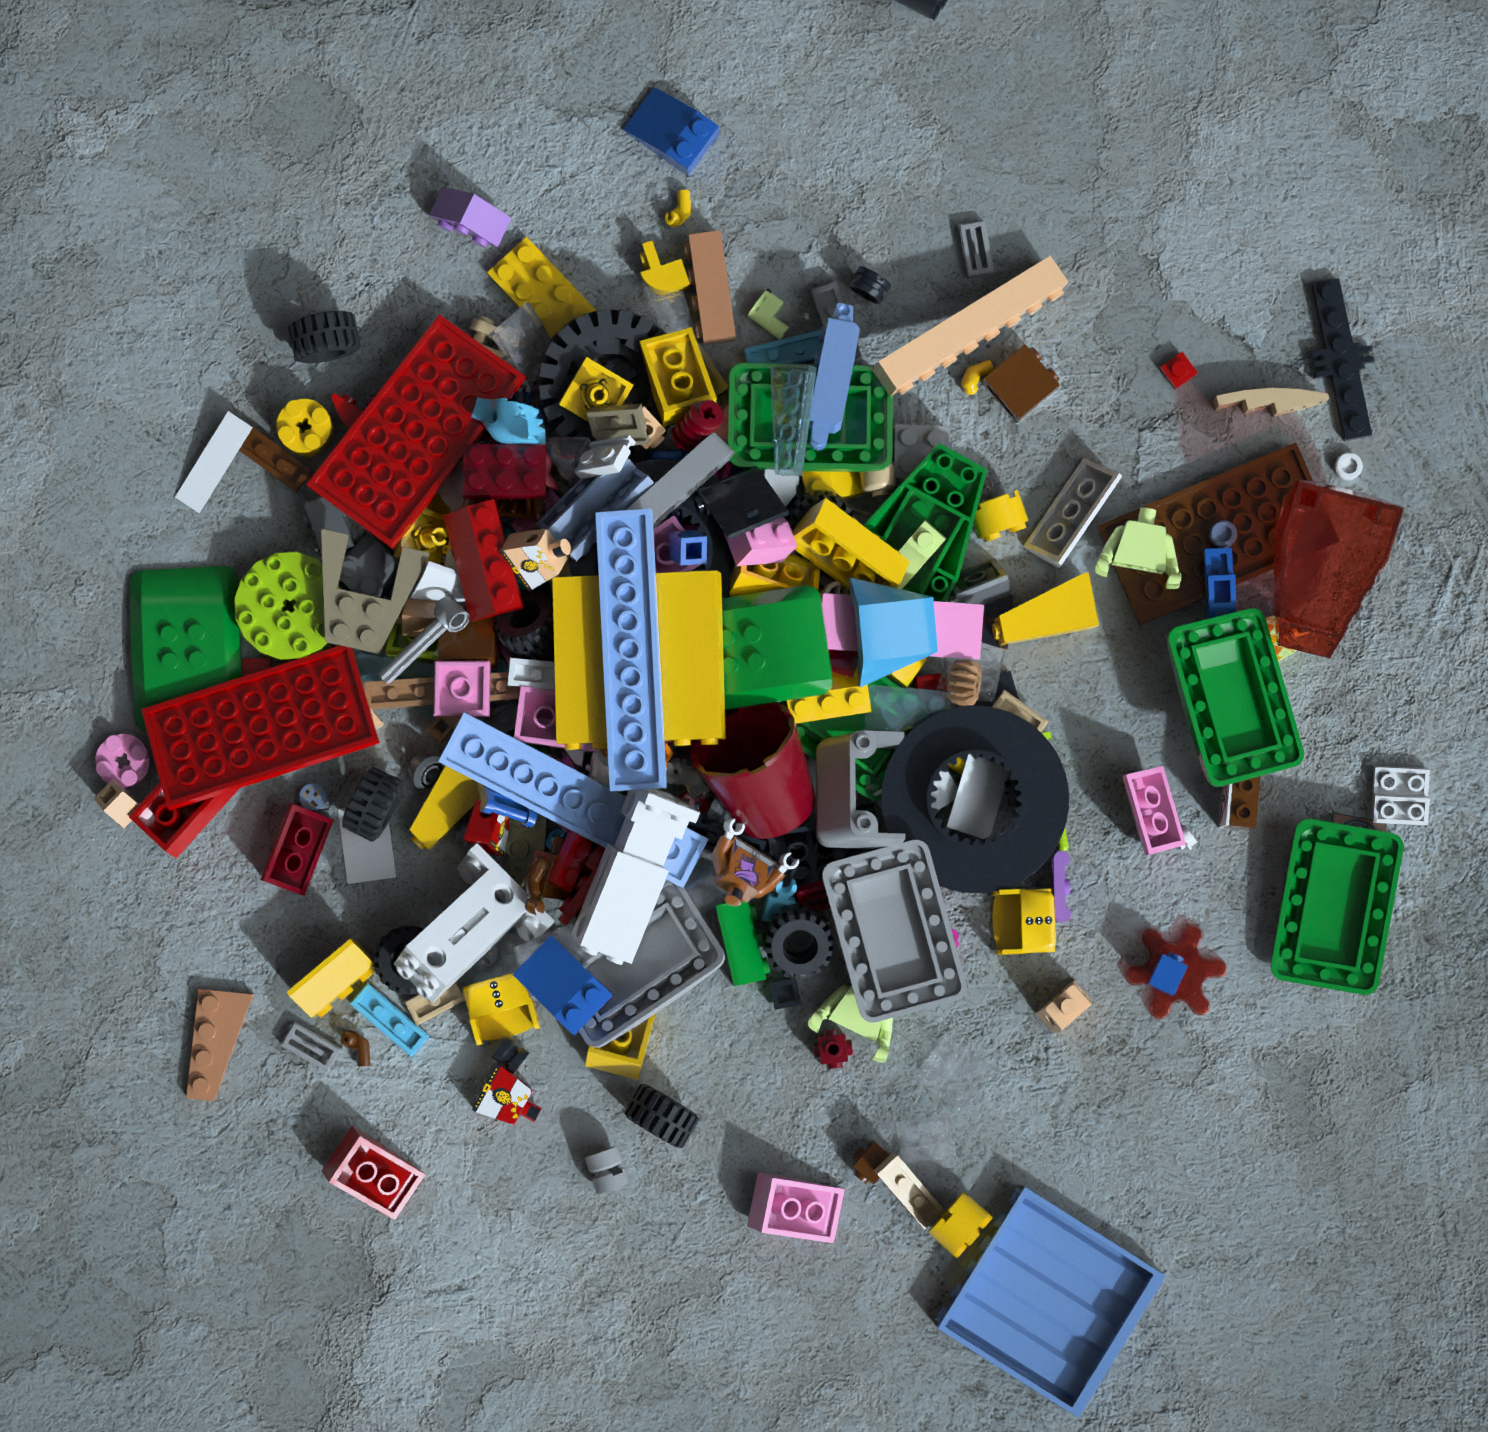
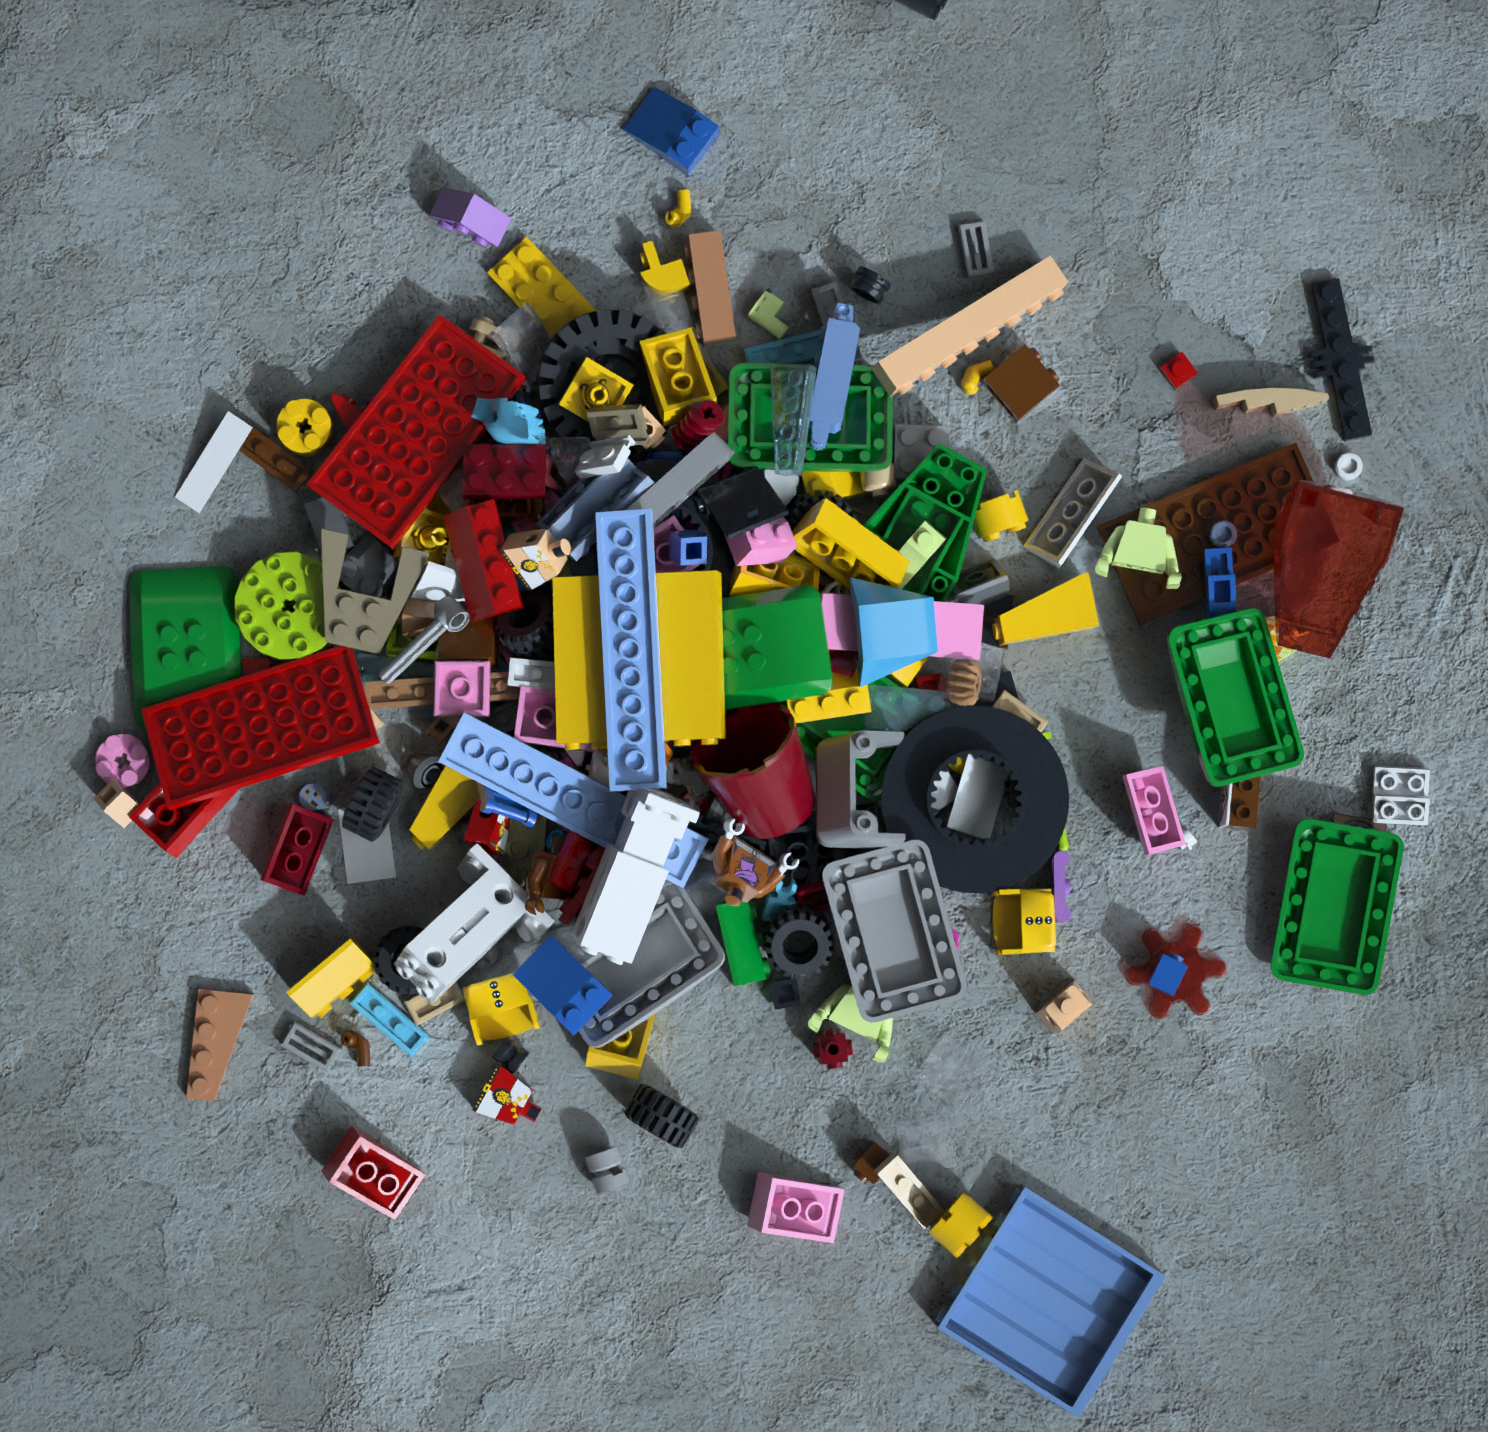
(324, 336): black tyre -> none

